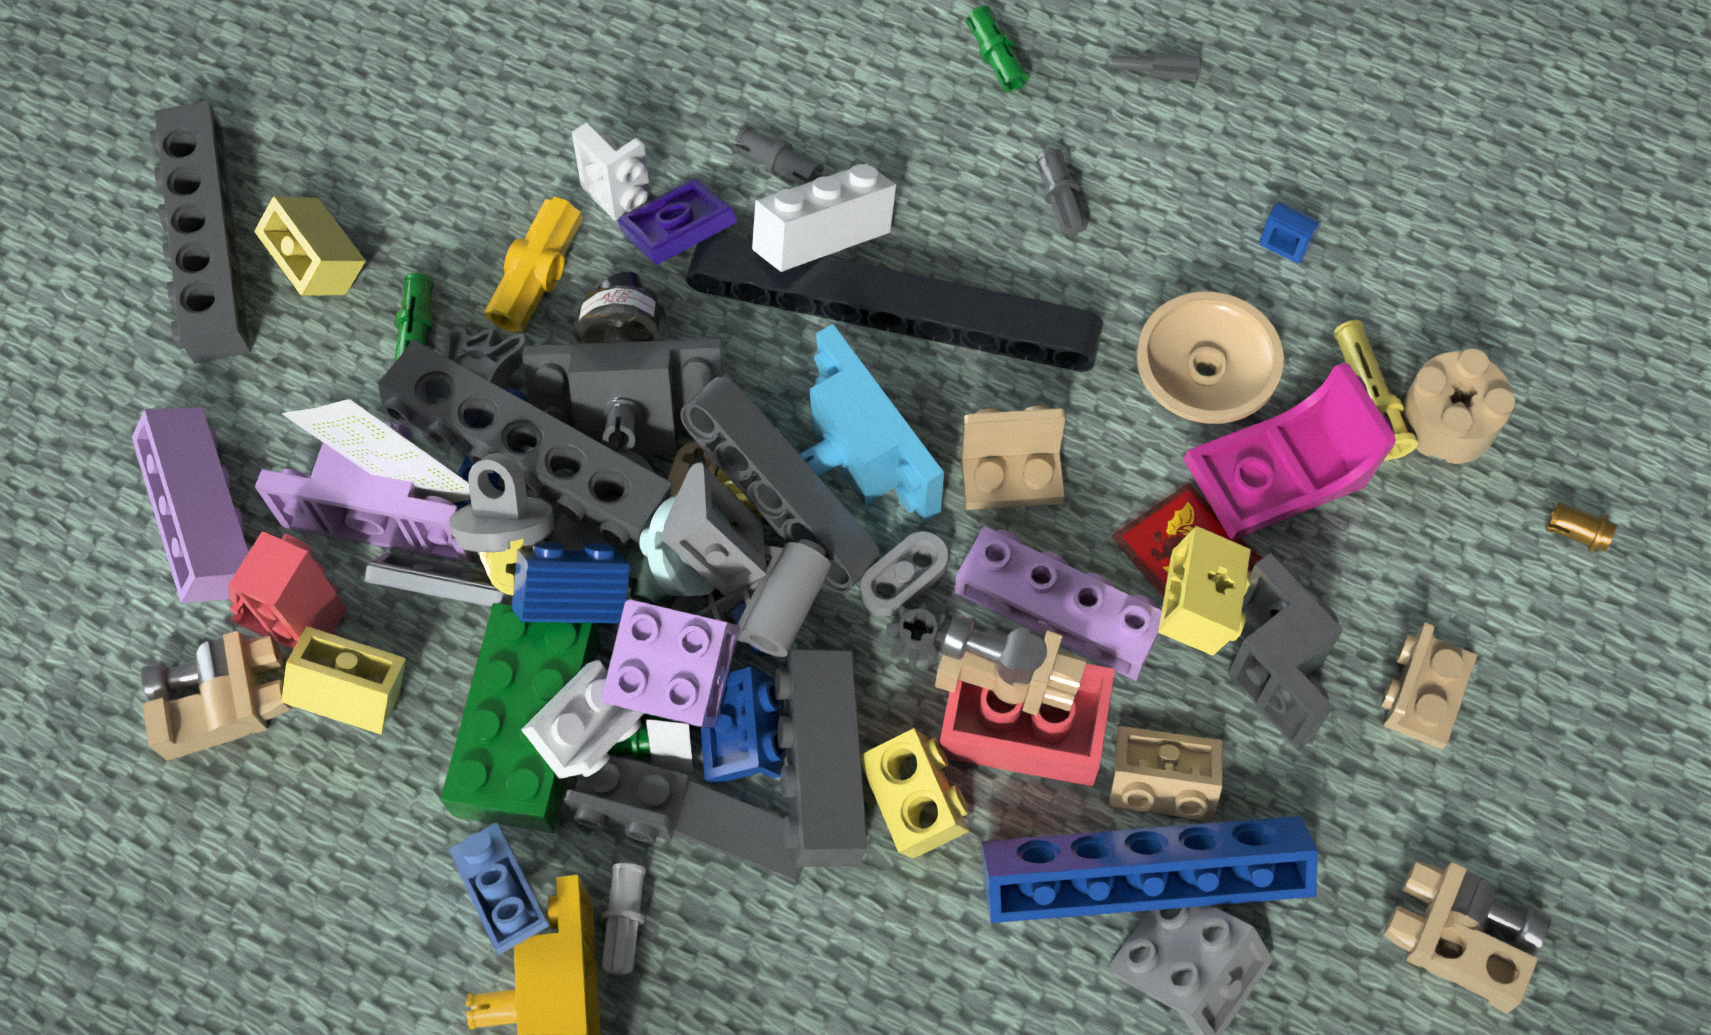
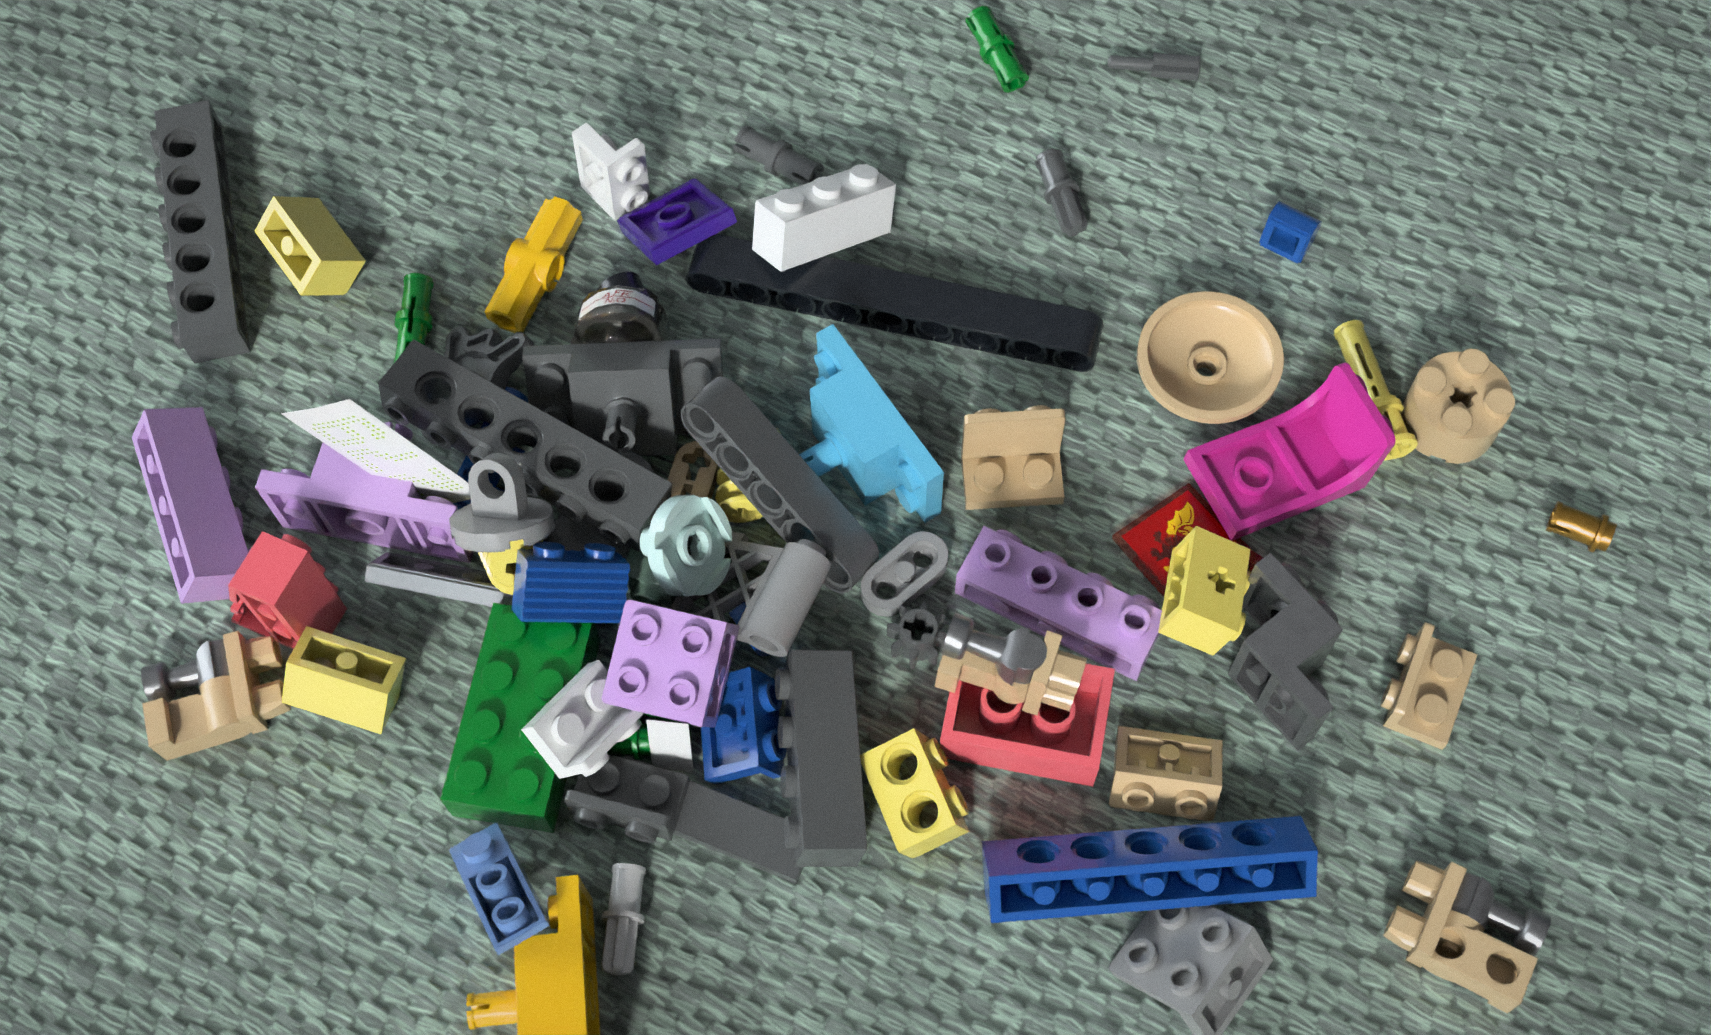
(706, 541): light grey tile -> none

